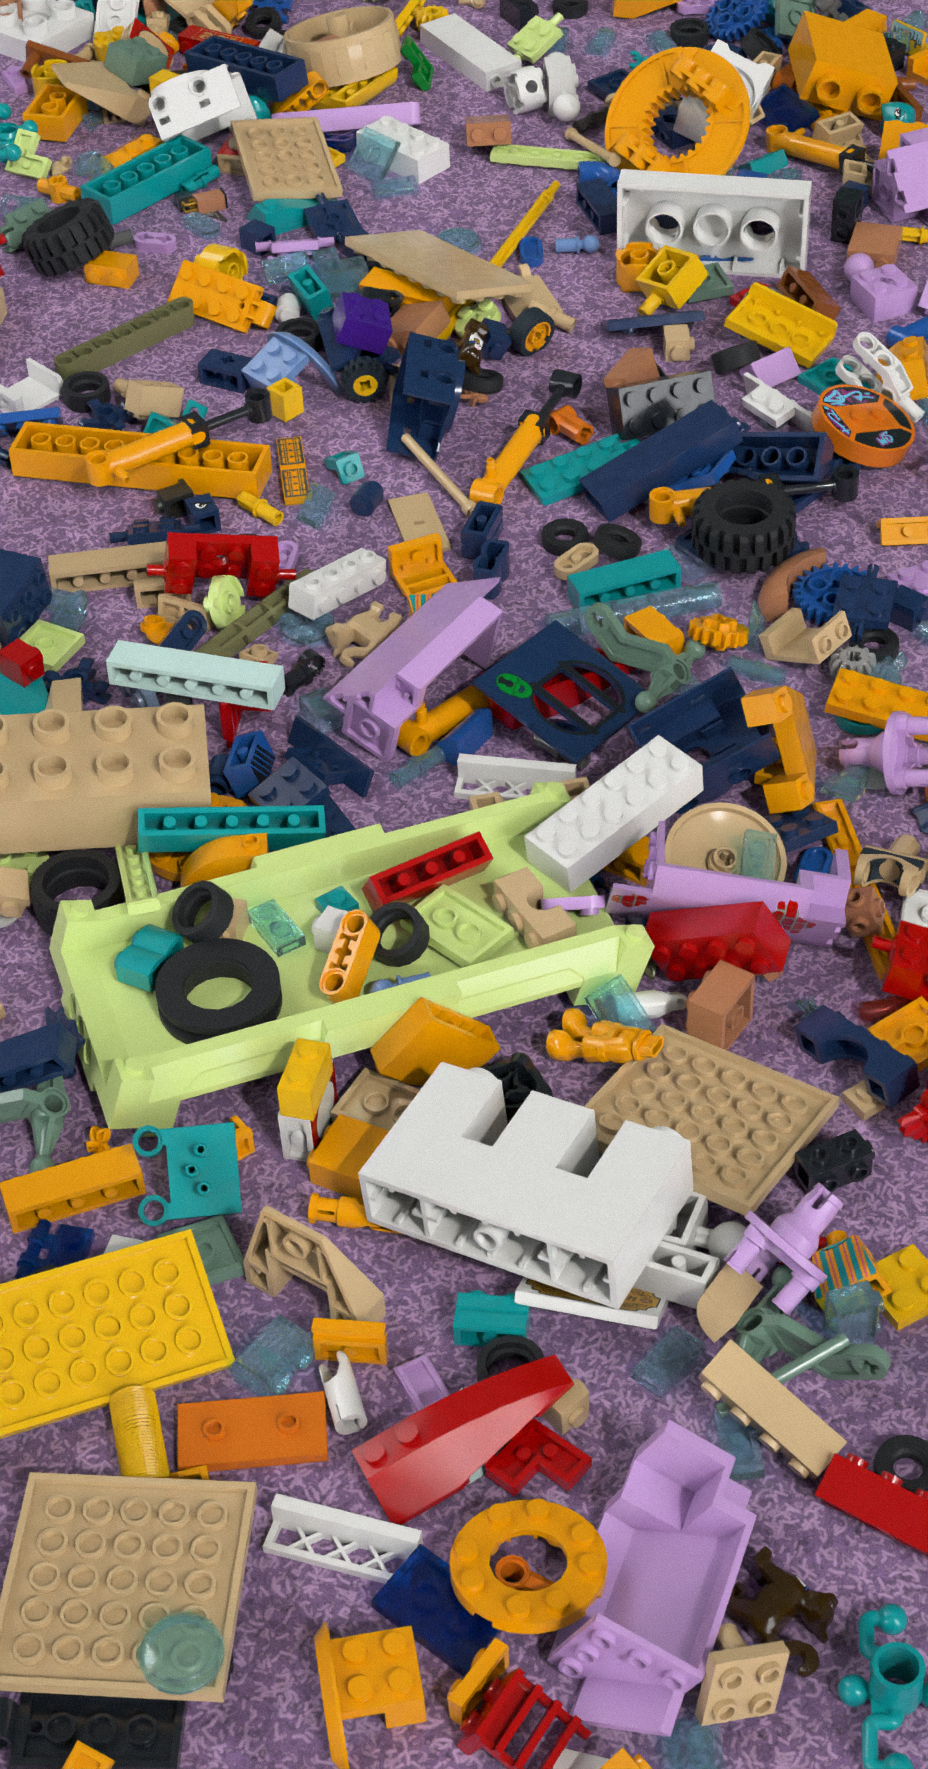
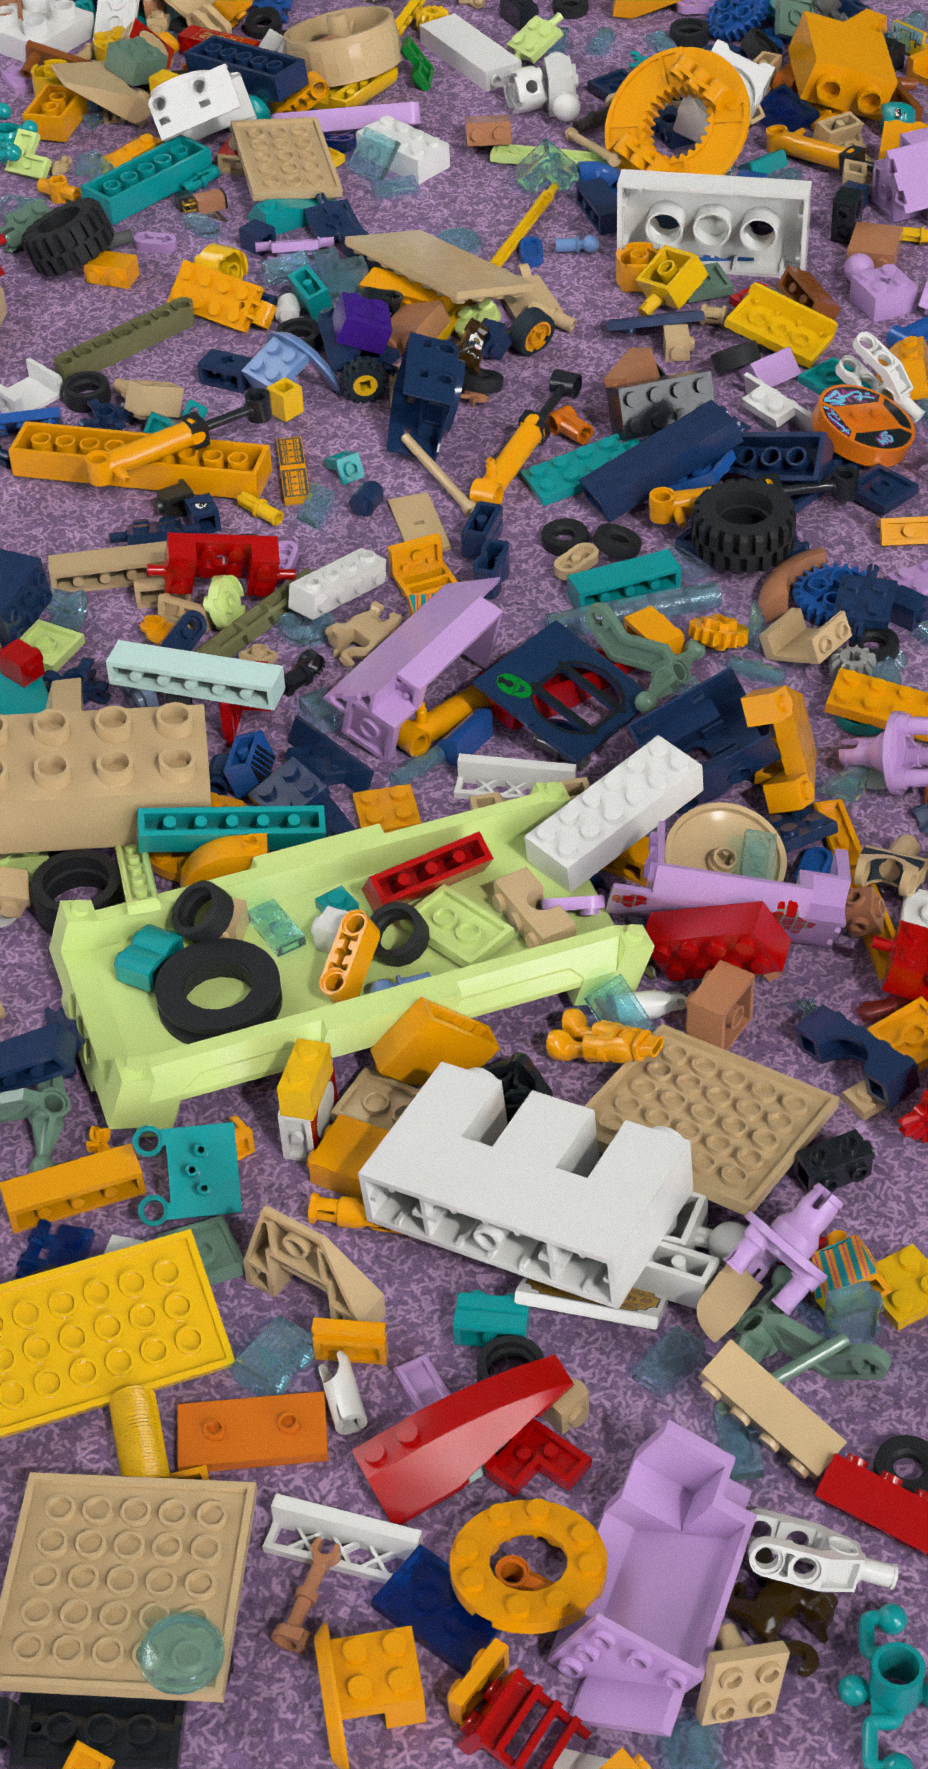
(290, 1634): none -> nougat piece
(389, 806): none -> light orange plate
(545, 164): none -> clear light blue brick
(714, 315): none -> tan bush
(836, 1558): none -> white piece
(884, 489): none -> dark blue plate

